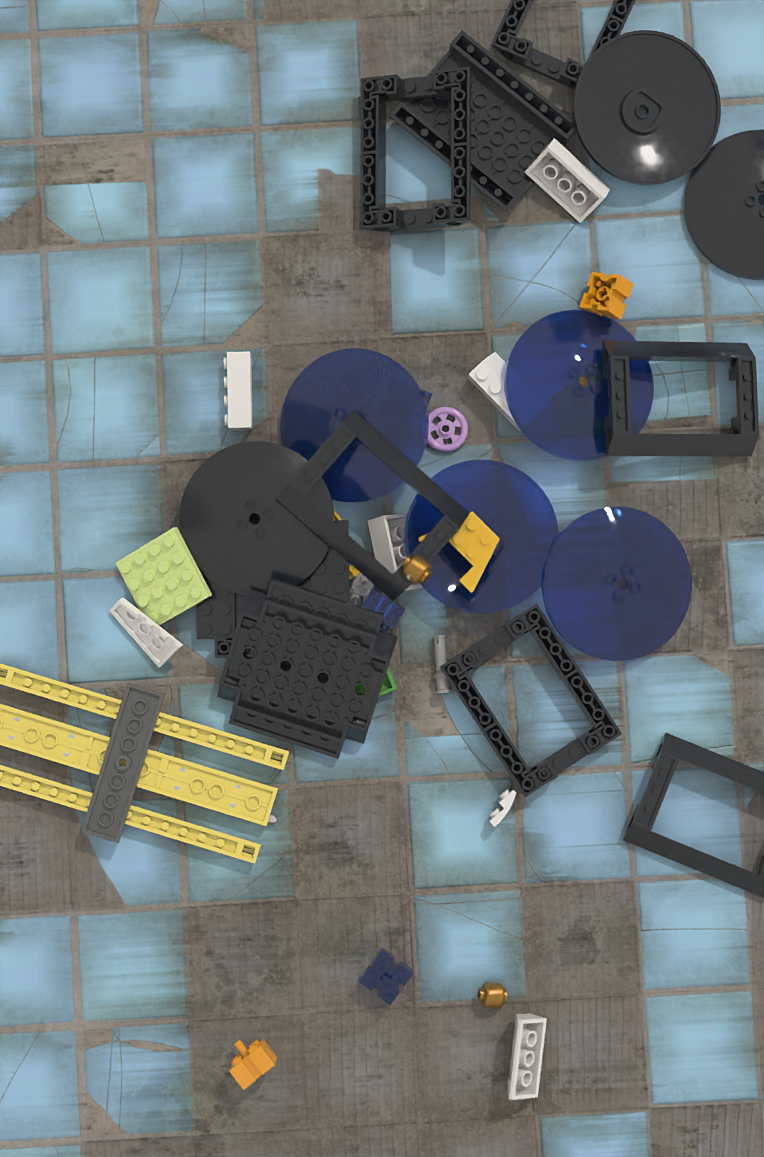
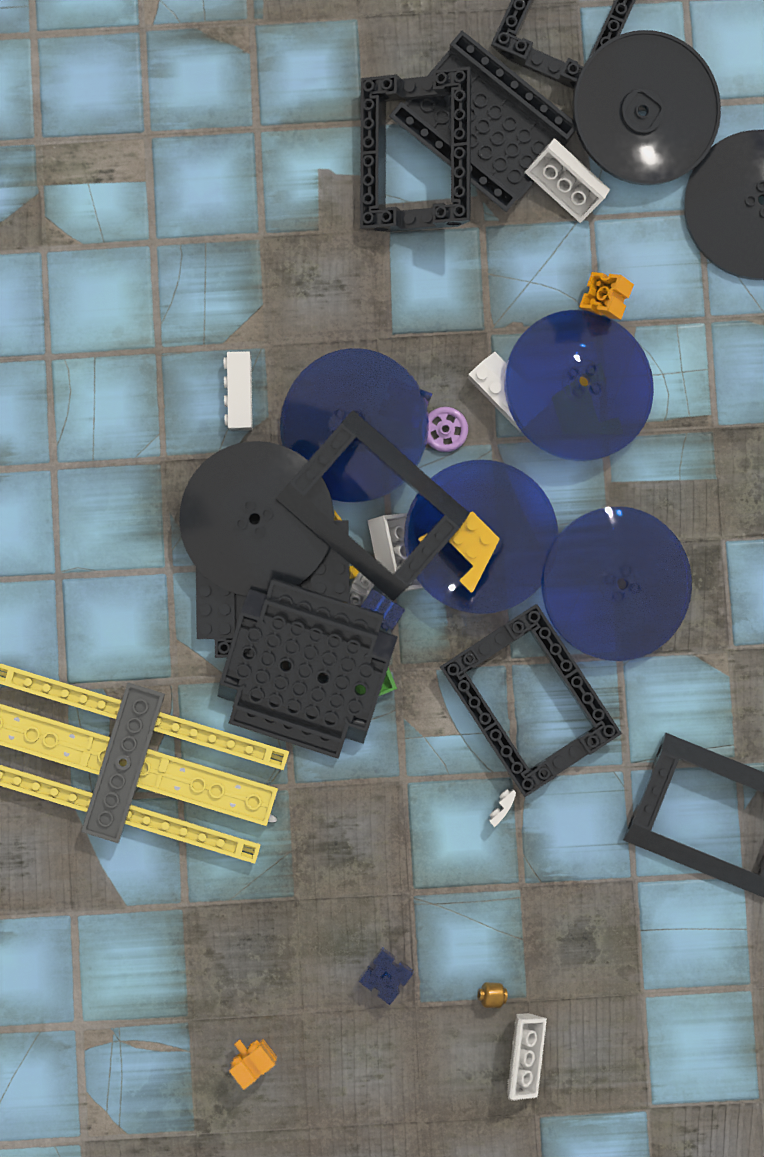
(150, 636): white wing -> none
(164, 577): yellowish green plate -> none
(416, 569): pearl gold head -> none
(442, 682): light grey pin -> none
(618, 426): black slope -> none

